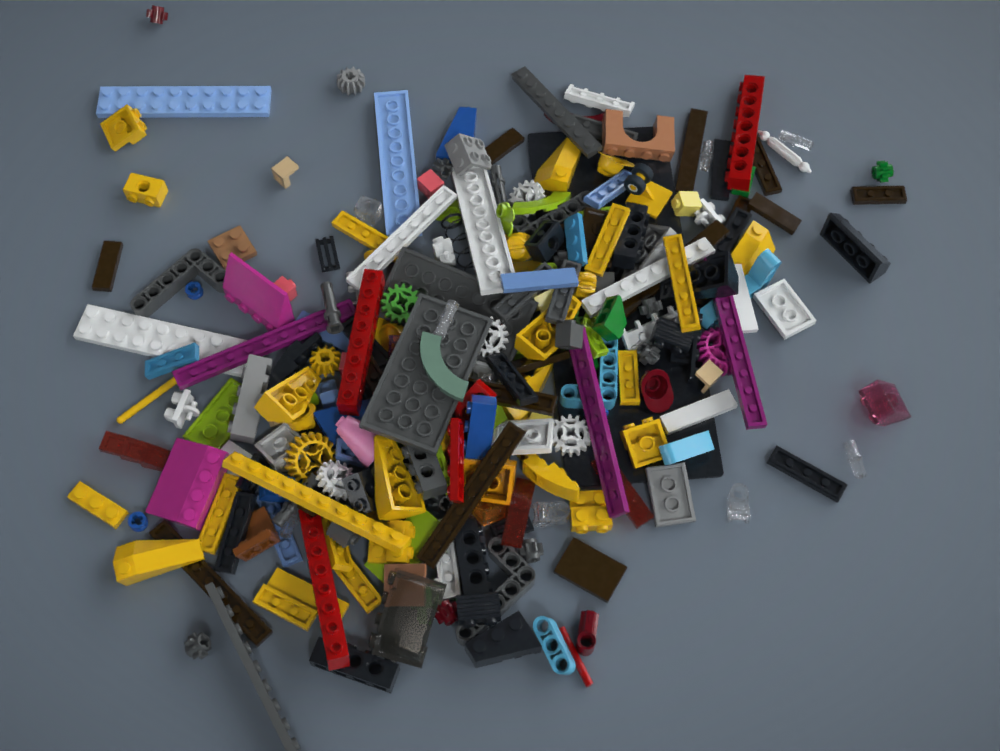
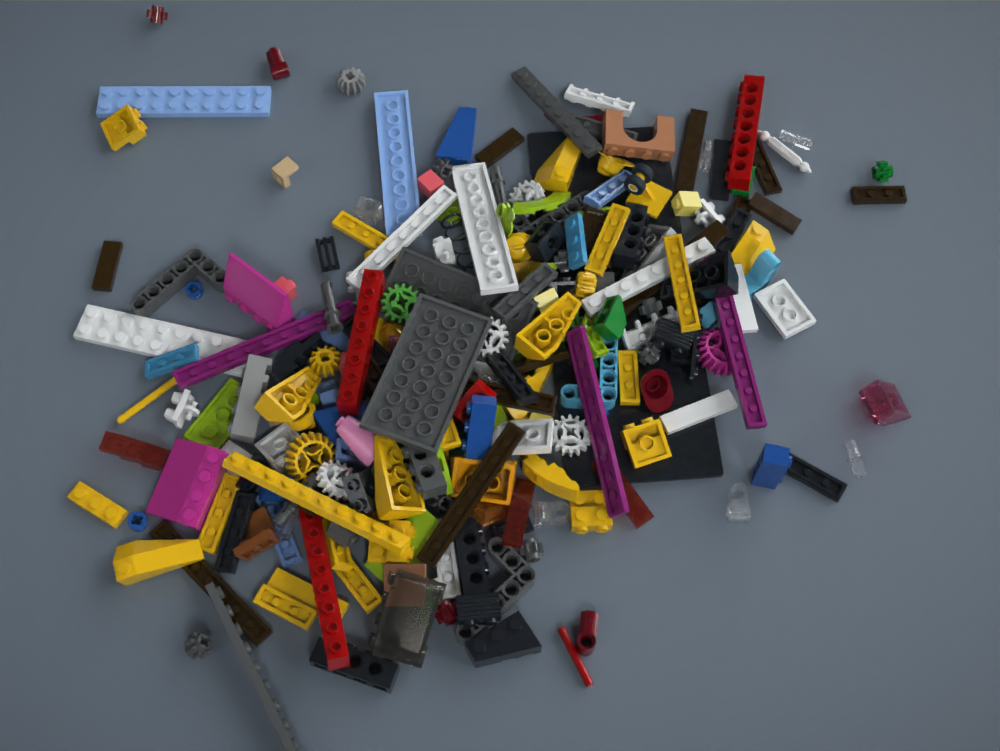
(145, 190): yellow brick -> none
(232, 241): medium nougat plate -> none
(278, 68): none -> dark red piece
(437, 370): sand green tile -> none
(446, 318): clear pin -> none
(456, 468): red plate -> none
(467, 152): light grey bracket -> none
(539, 280): medium blue tile -> none
(561, 298): dark grey tile -> none
(562, 651): medium azure beam -> none
(569, 335): dark grey brick -> none
(590, 570): dark brown tile -> none
(670, 494): light grey tile -> none
(686, 447): medium azure beam -> none
(708, 374): tan panel -> none
(771, 466): none -> blue brick
(854, 247): black slope -> none

